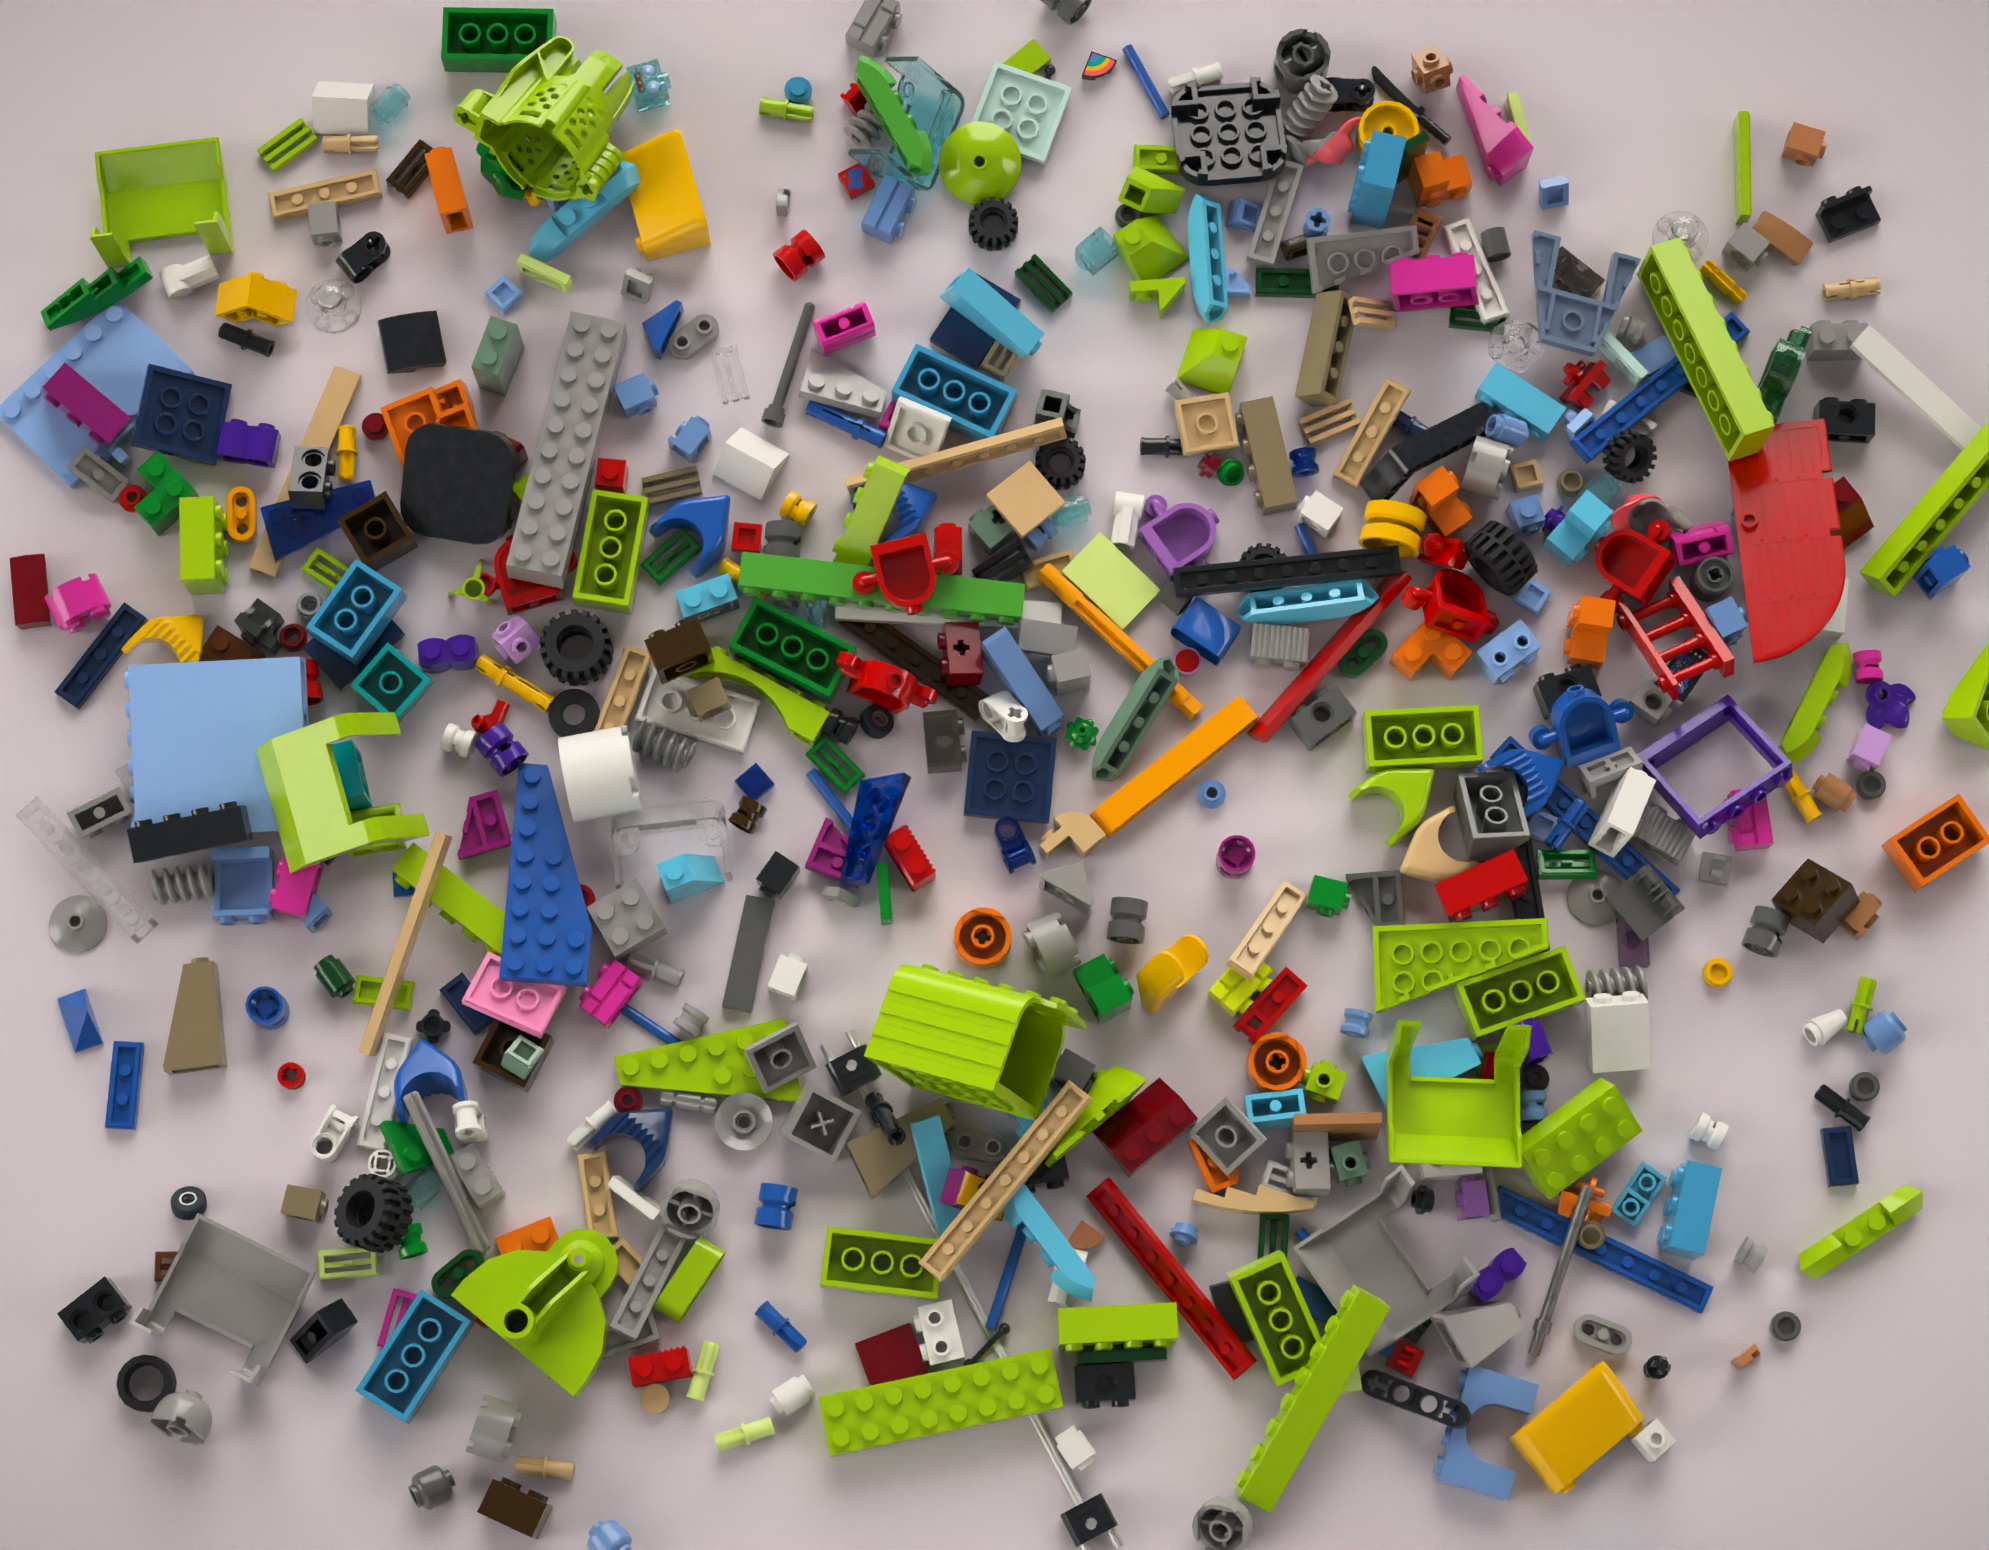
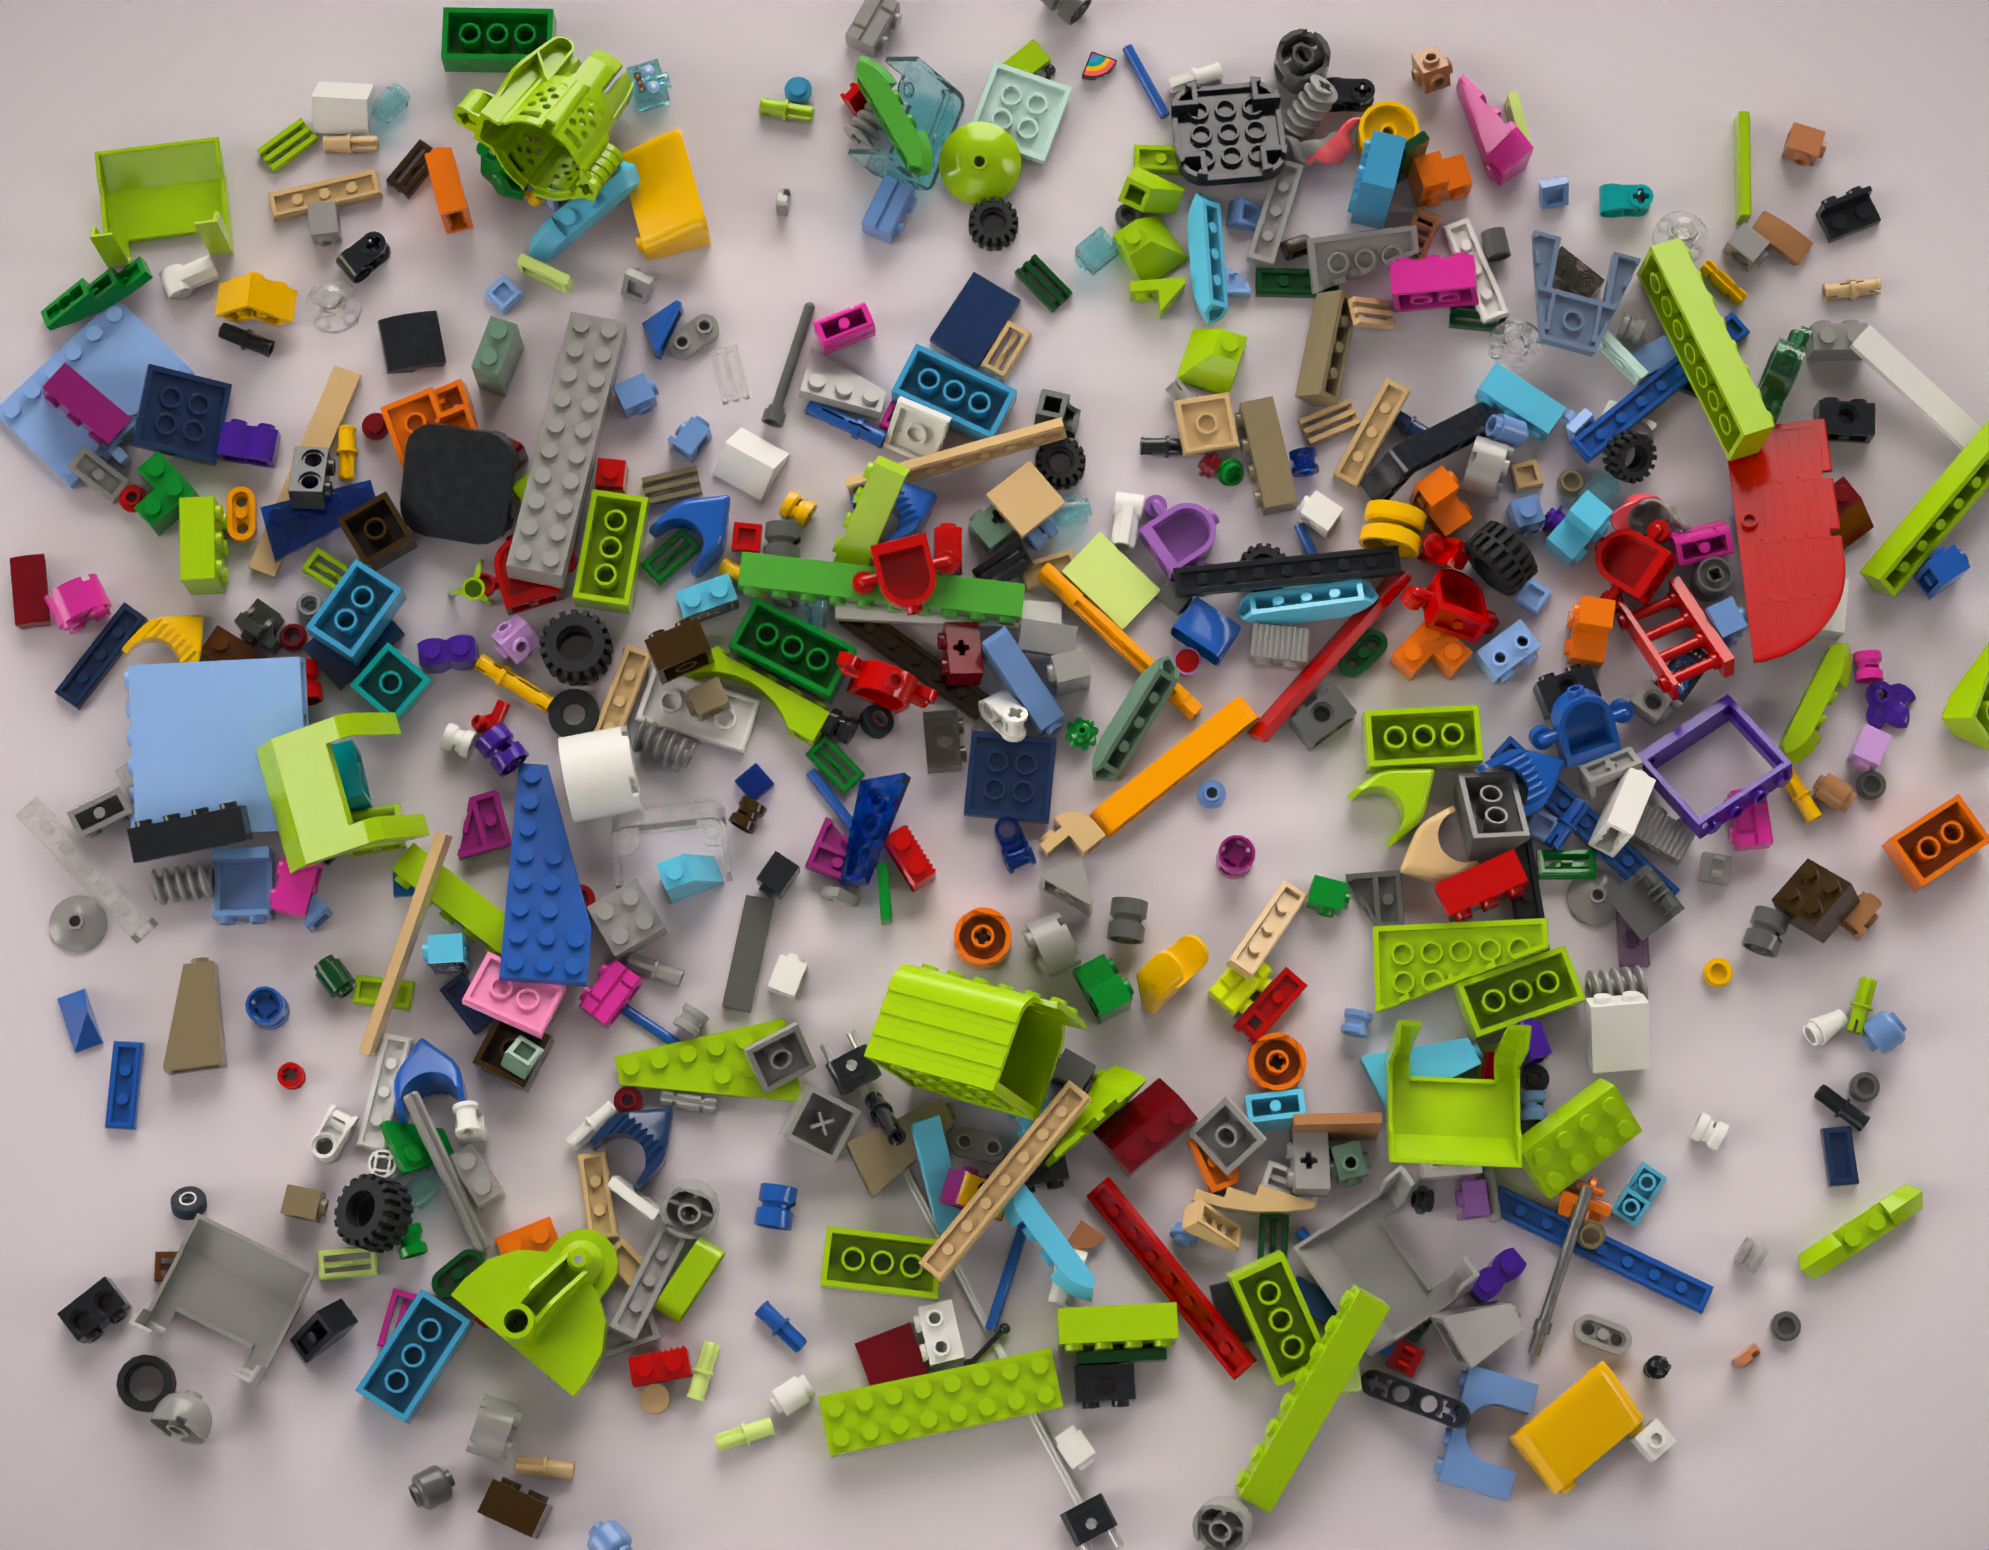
(425, 1026): black plate -> none
(447, 953): none -> medium azure brick
(744, 1106): light grey dish -> none
(799, 255): red wheel -> none
(856, 180): red tile -> none
(992, 313): medium azure slope -> none
(1202, 1221): none -> tan slope
(1317, 215): medium blue bush -> none
(1334, 1082): lime brick -> none
(1397, 96): black sword -> none
(1591, 375): red hips -> none
(1620, 200): none -> teal piece
(1689, 1209): dark azure brick -> none

